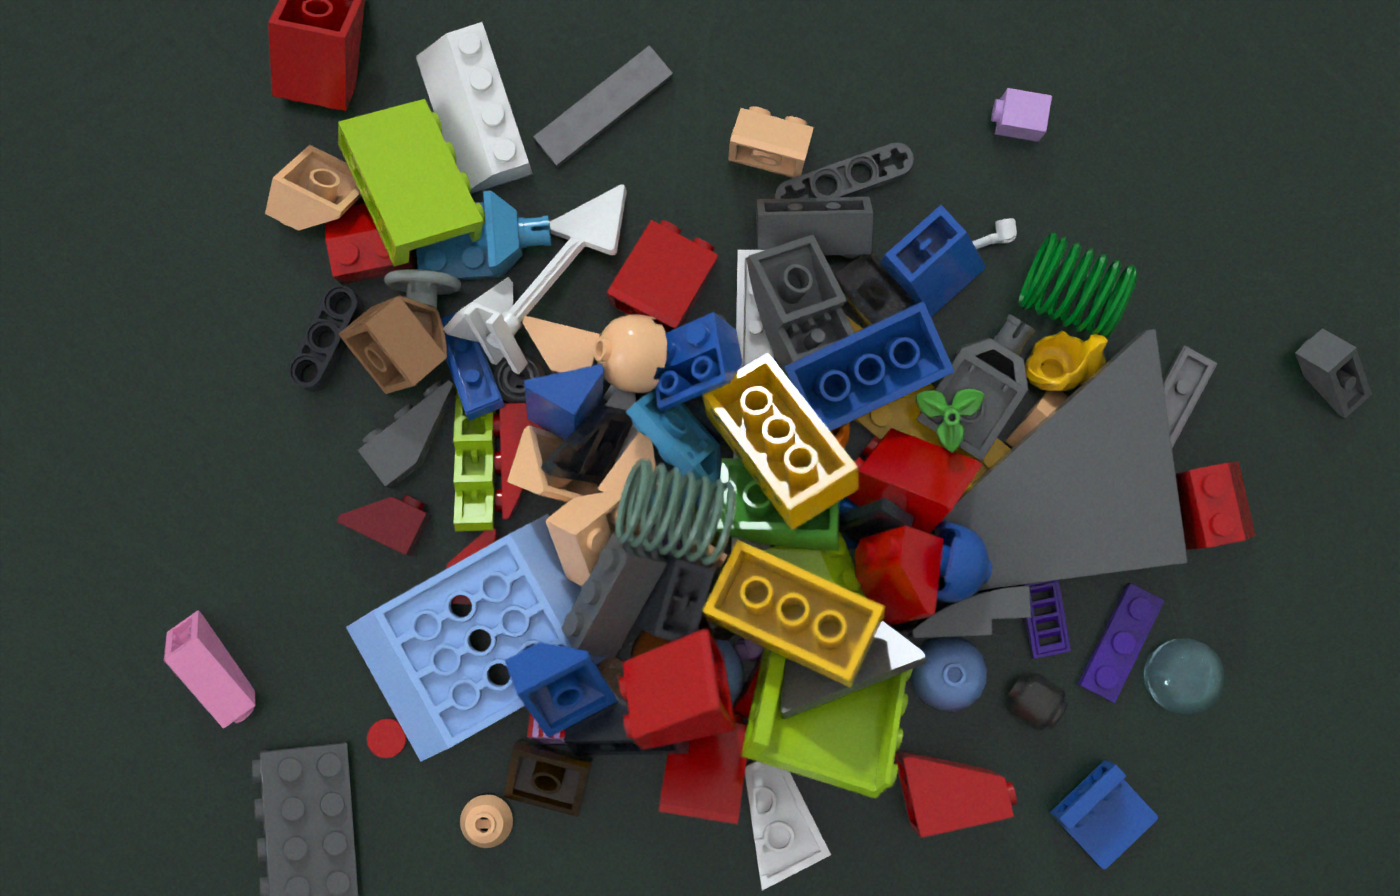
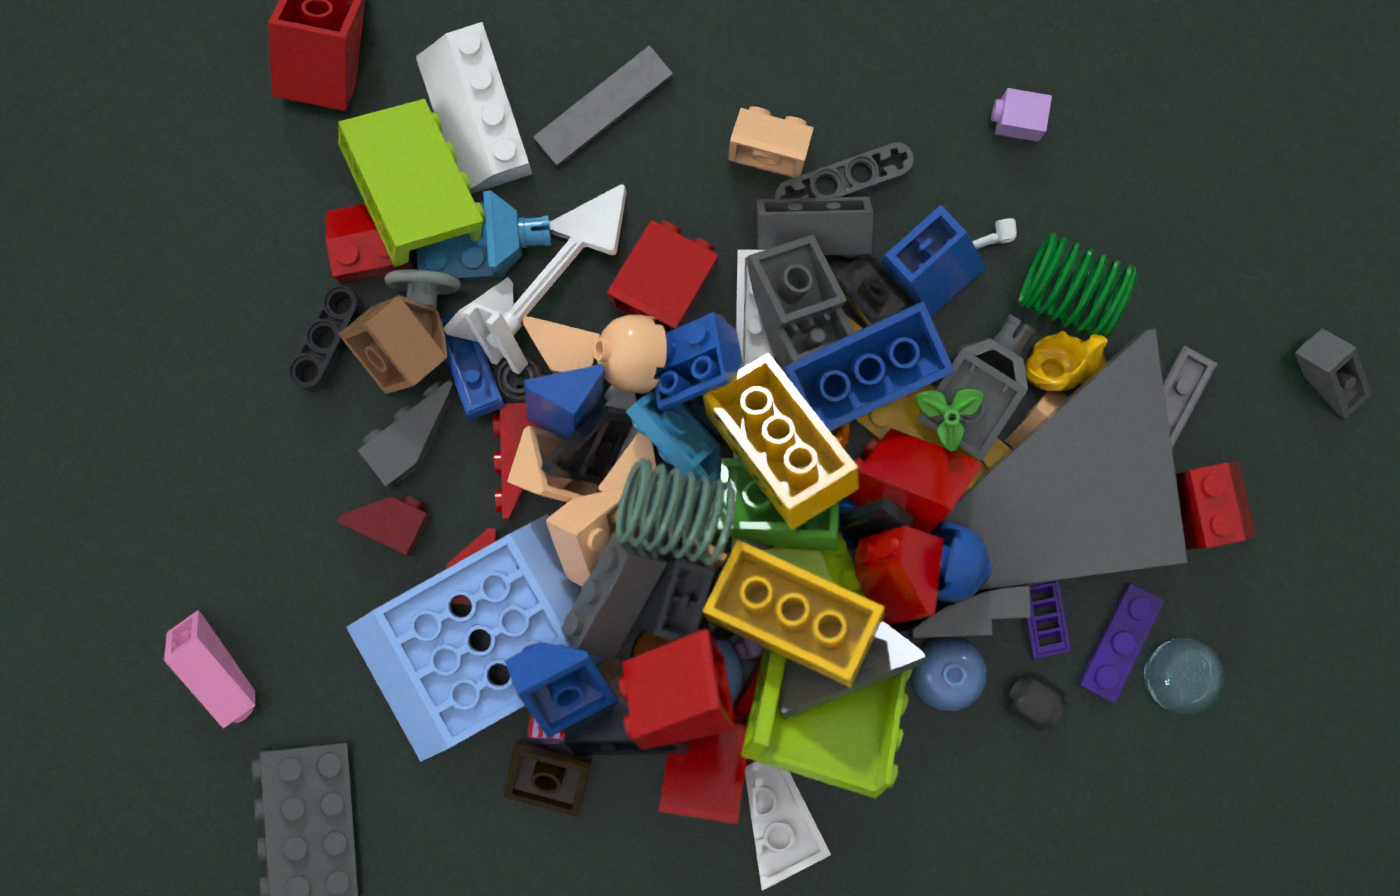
(311, 190): light nougat slope -> none
(386, 738): red tile -> none
(473, 471): lime slope -> none
(498, 822): light nougat cone -> none
(951, 794): red slope -> none
(1104, 814): blue bracket -> none

